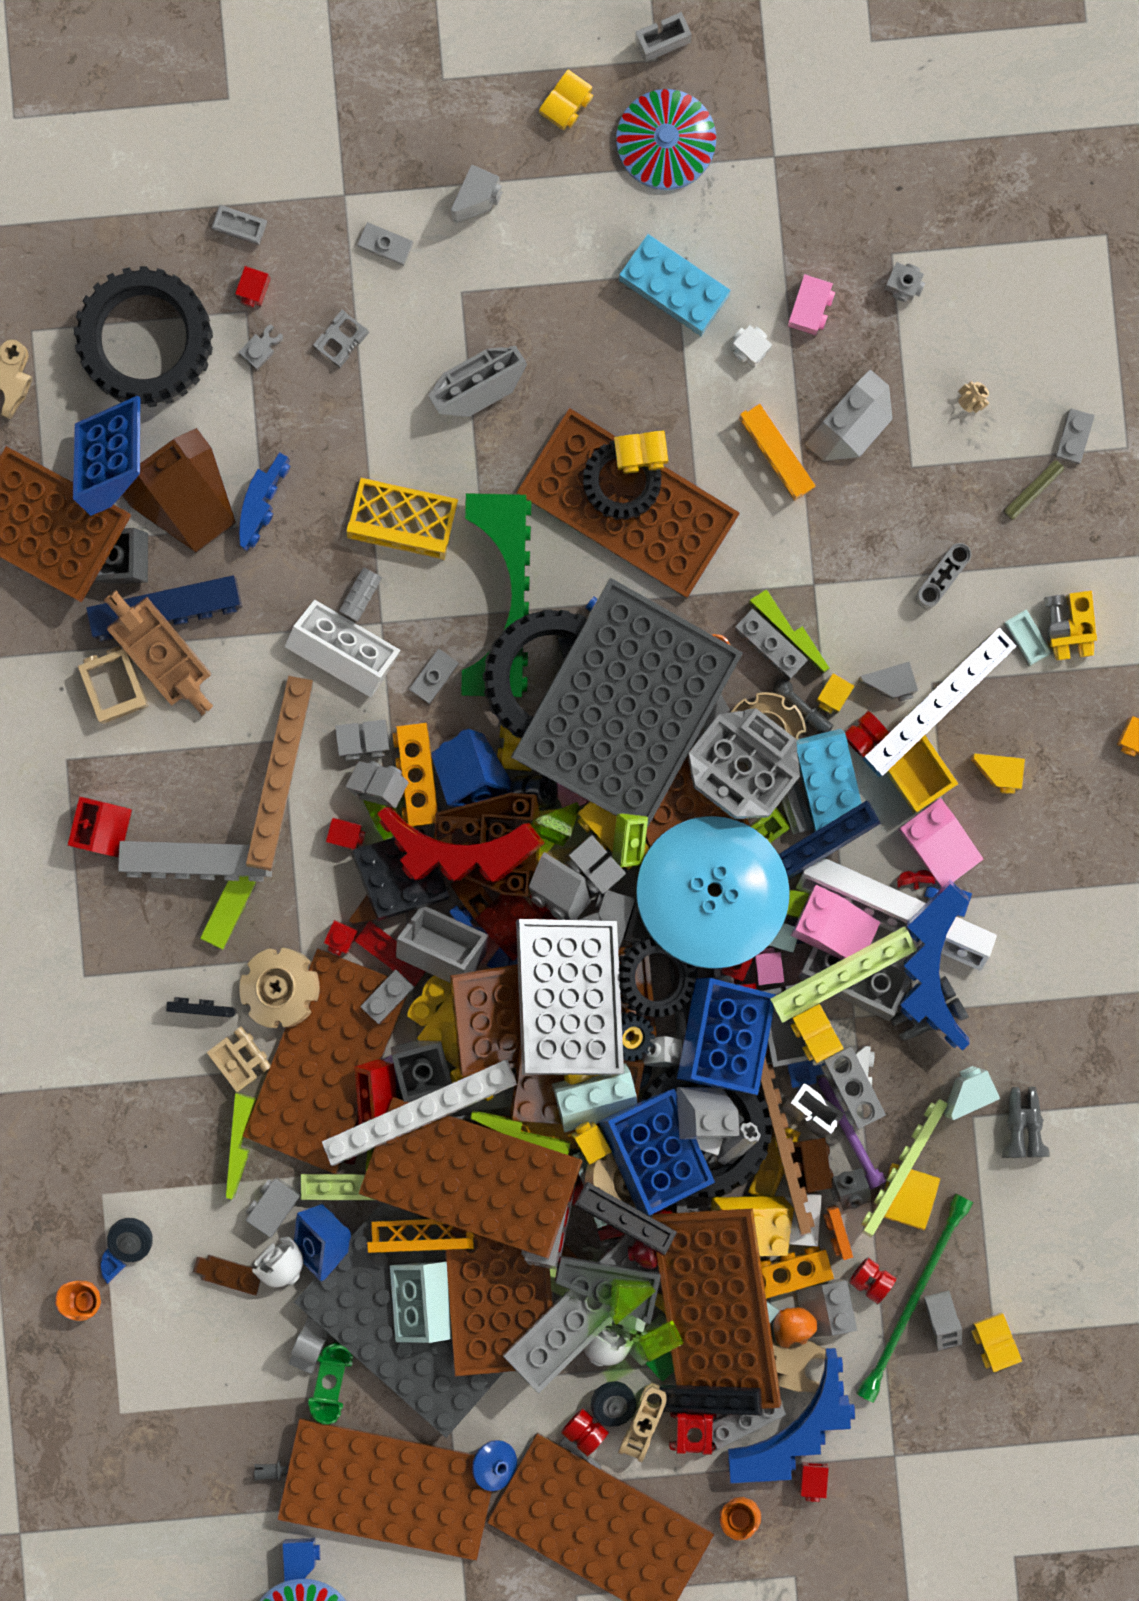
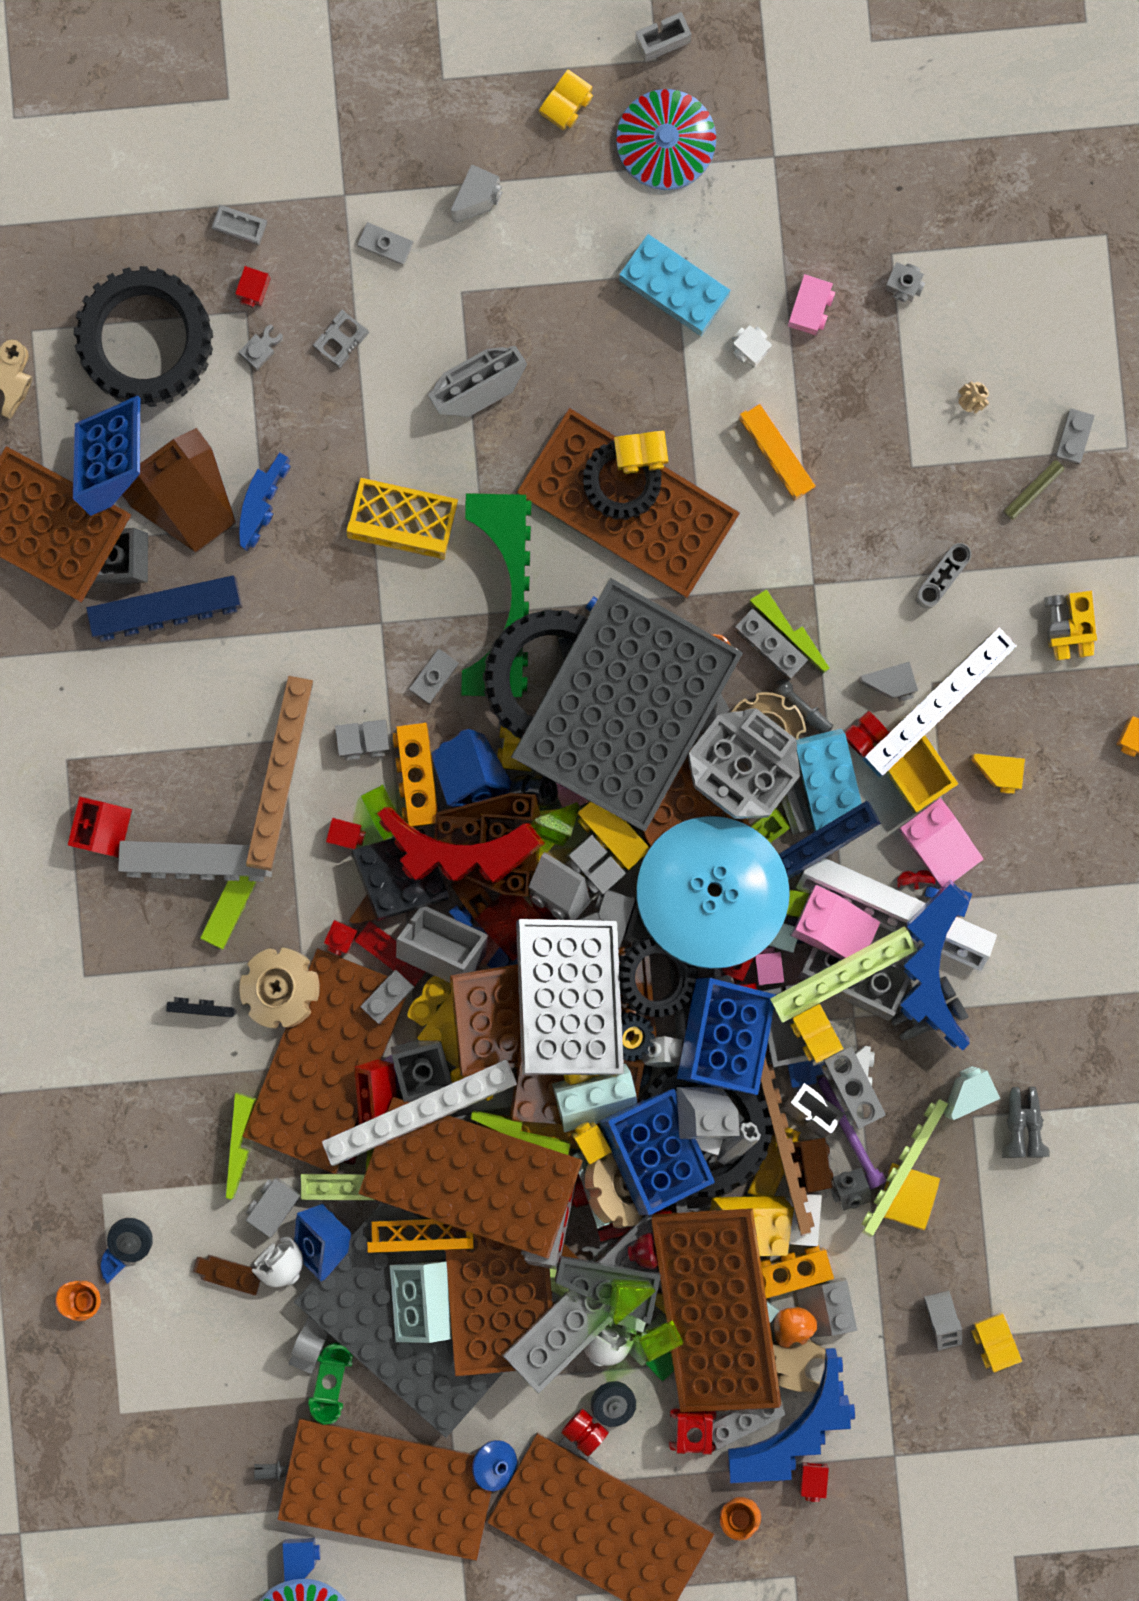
(121, 709): tan window -> none
(159, 651): medium nougat plate -> none
(231, 1062): tan plate -> none
(342, 648): white slope -> none
(360, 594): light grey axle -> none
(377, 783): light grey piece -> none
(625, 1218): black tile -> none
(629, 839): lime slope -> none
(641, 1435): tan piece -> none
(712, 1400): black tile -> none
(834, 694): yellow brick -> none
(834, 1223): orange plate -> none
(854, 421): light grey wedge -> none
(870, 1385): green hose -> none
(880, 1285): red wheel -> none
(1028, 637): light aqua tile -> none

